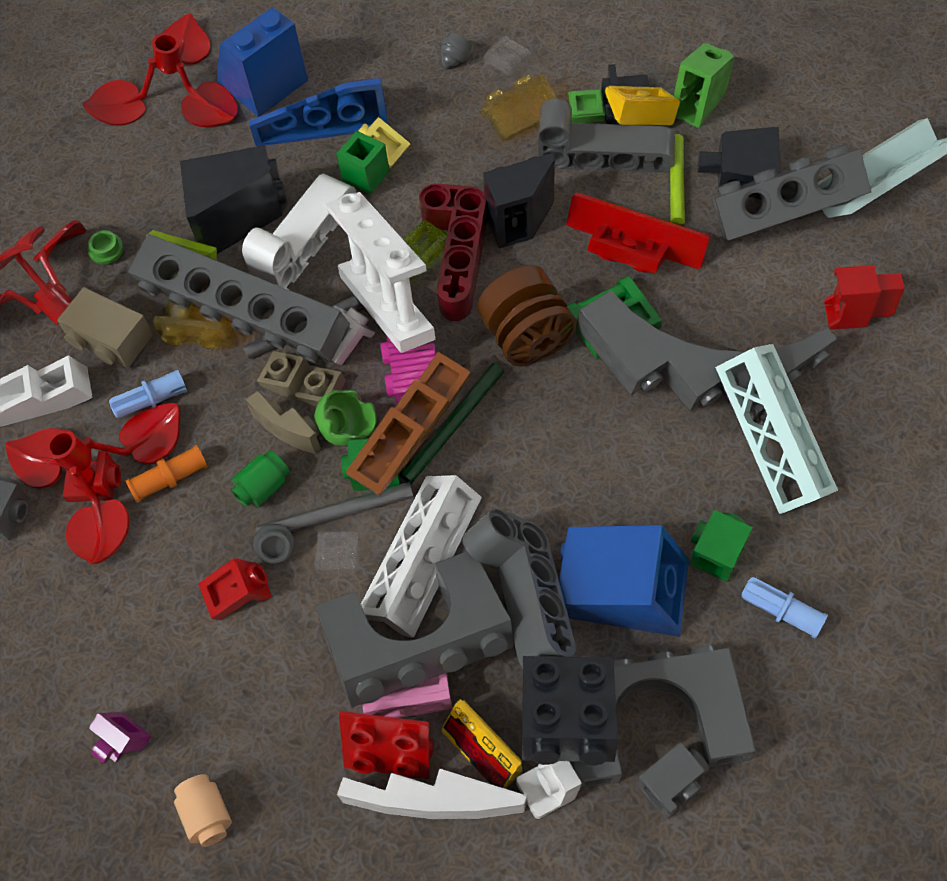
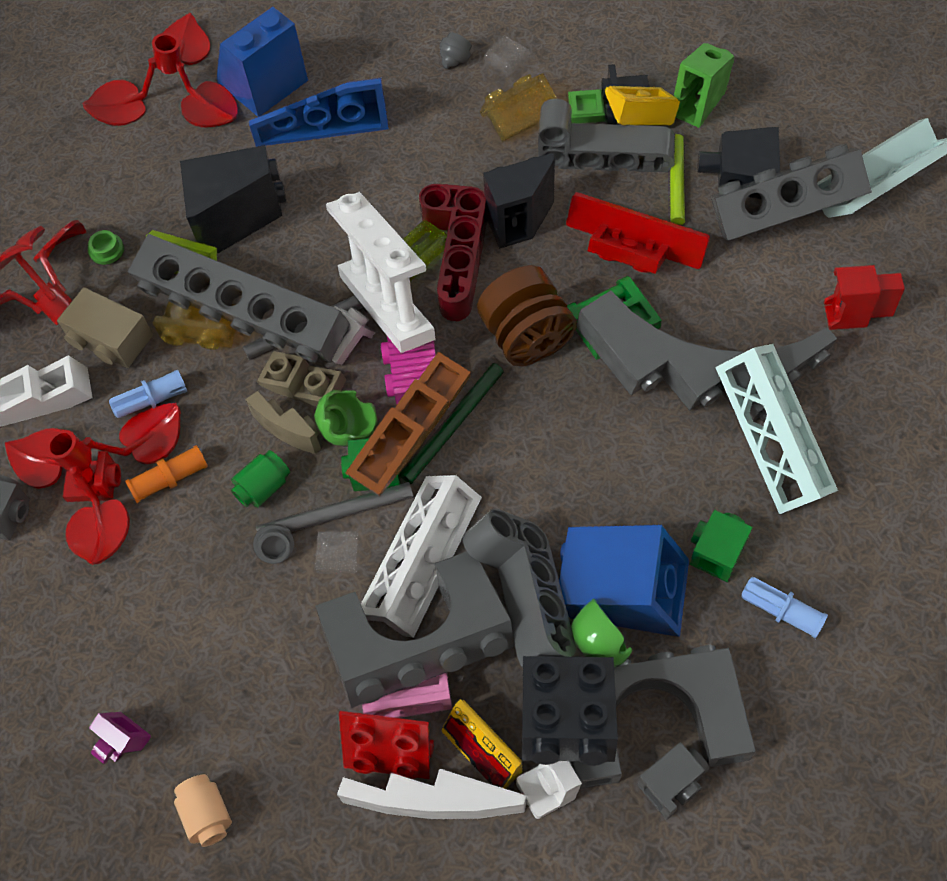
(234, 587): red bracket -> none
(301, 234): white beam -> none
(363, 162): green brick -> none
(394, 142): light yellow bracket -> none
(597, 635): none -> bright green hair

